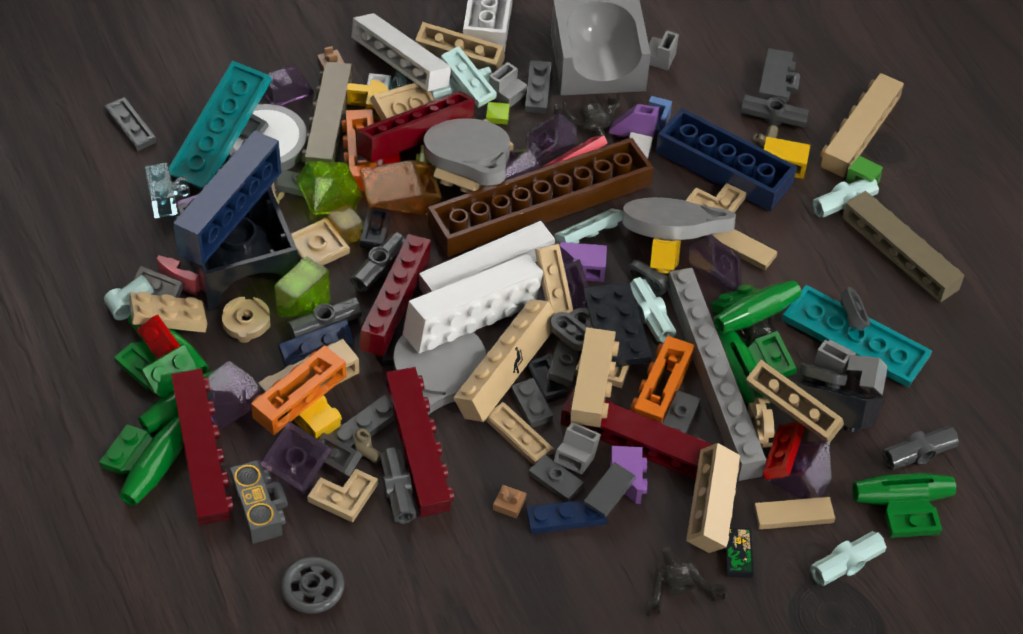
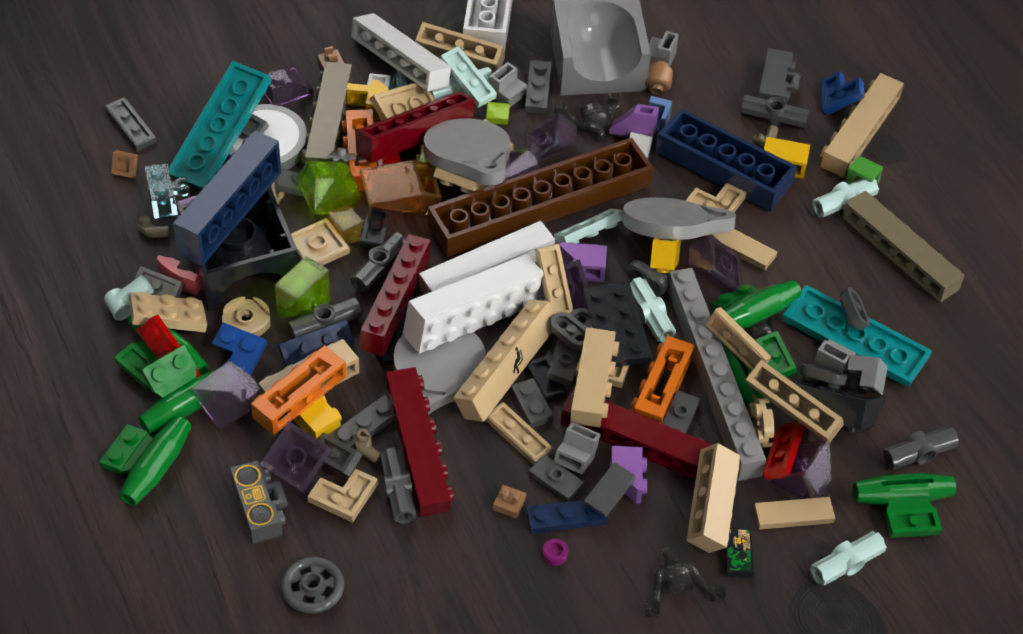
(124, 164): none -> medium nougat tile
(150, 230): none -> dark tan arm
(200, 446): dark red brick -> none
(243, 346): none -> blue plate
(341, 155): none -> light grey plant
(555, 552): none -> magenta tile
(590, 145): coral plate -> none
(659, 77): none -> medium nougat head
(737, 339): none -> tan tile
(838, 94): none -> blue plate

